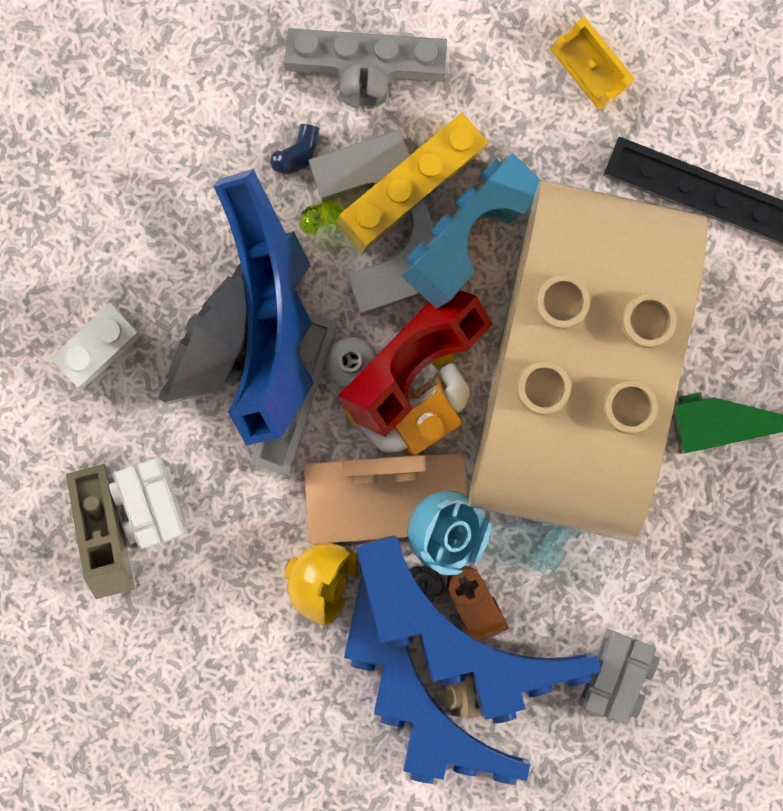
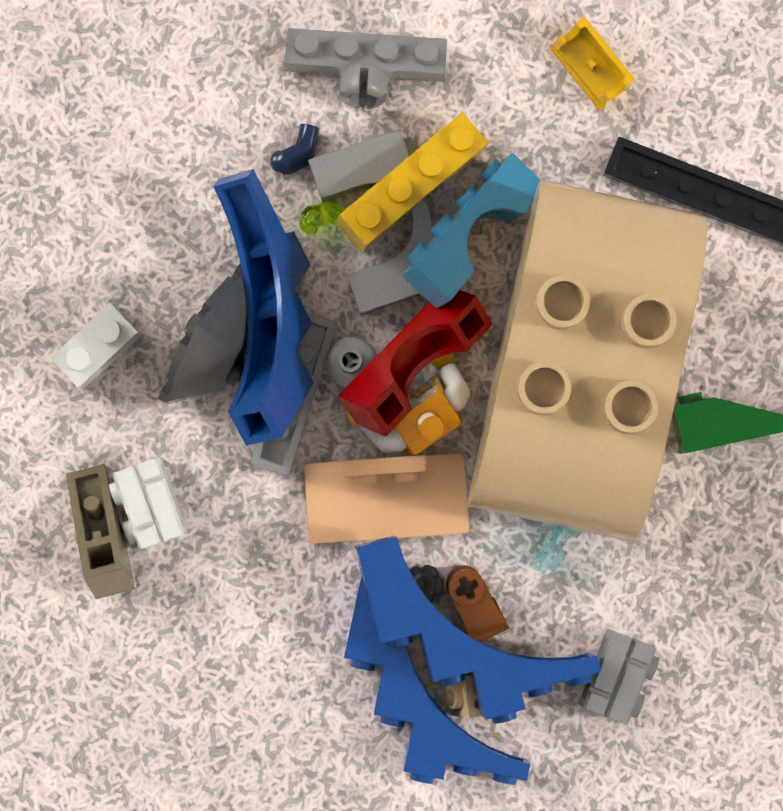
(319, 581): yellow cylinder -> none
(448, 532): medium azure cylinder -> none

